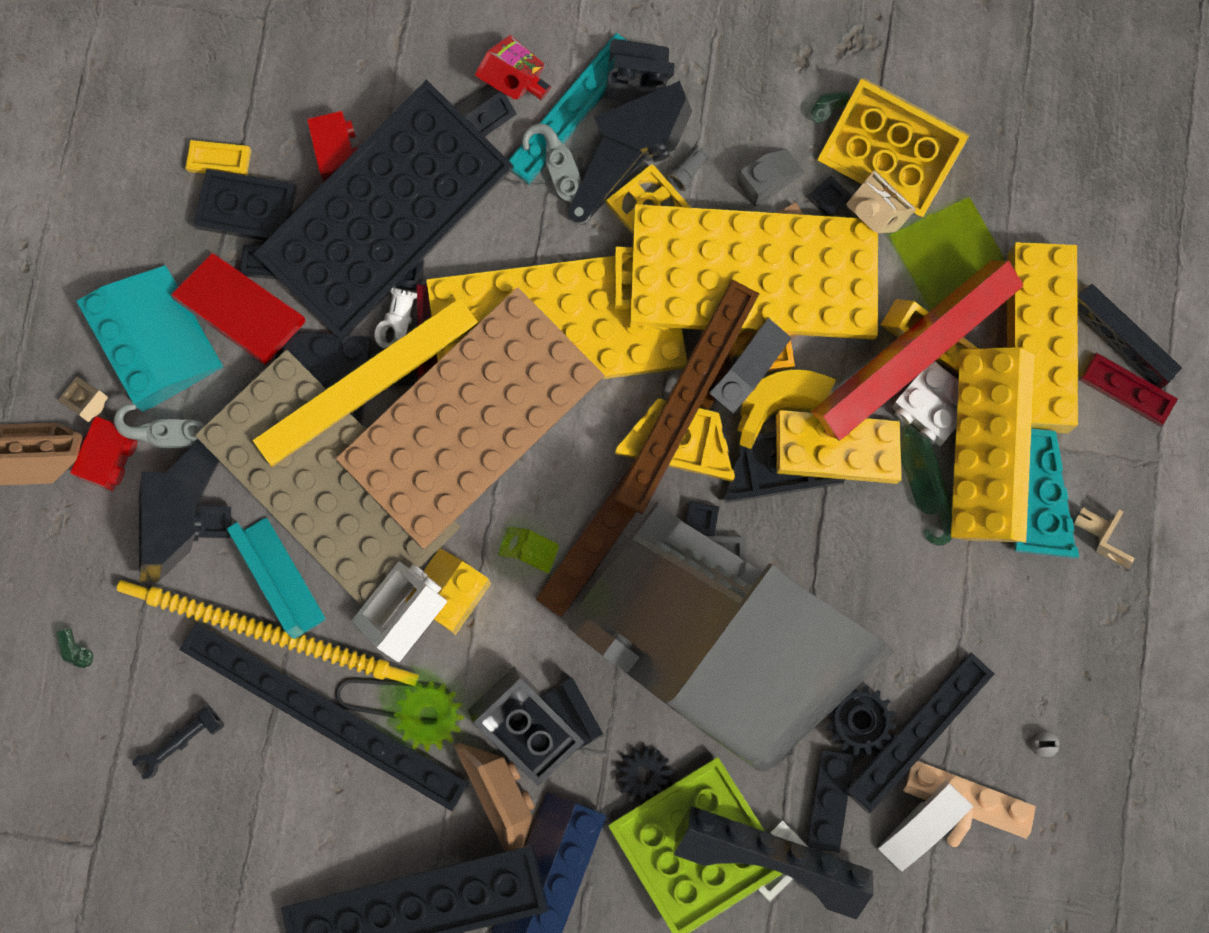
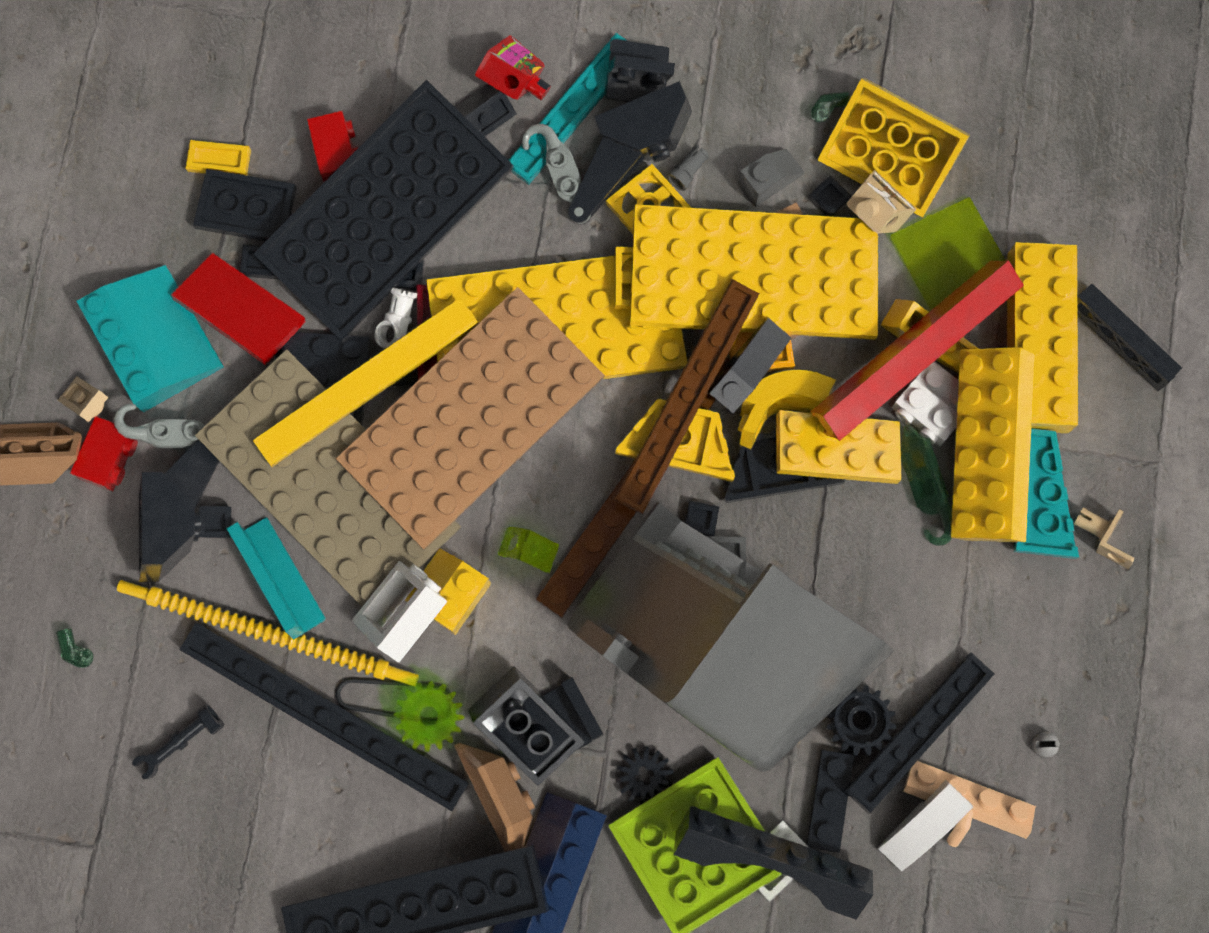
(1128, 389): dark red tile -> none

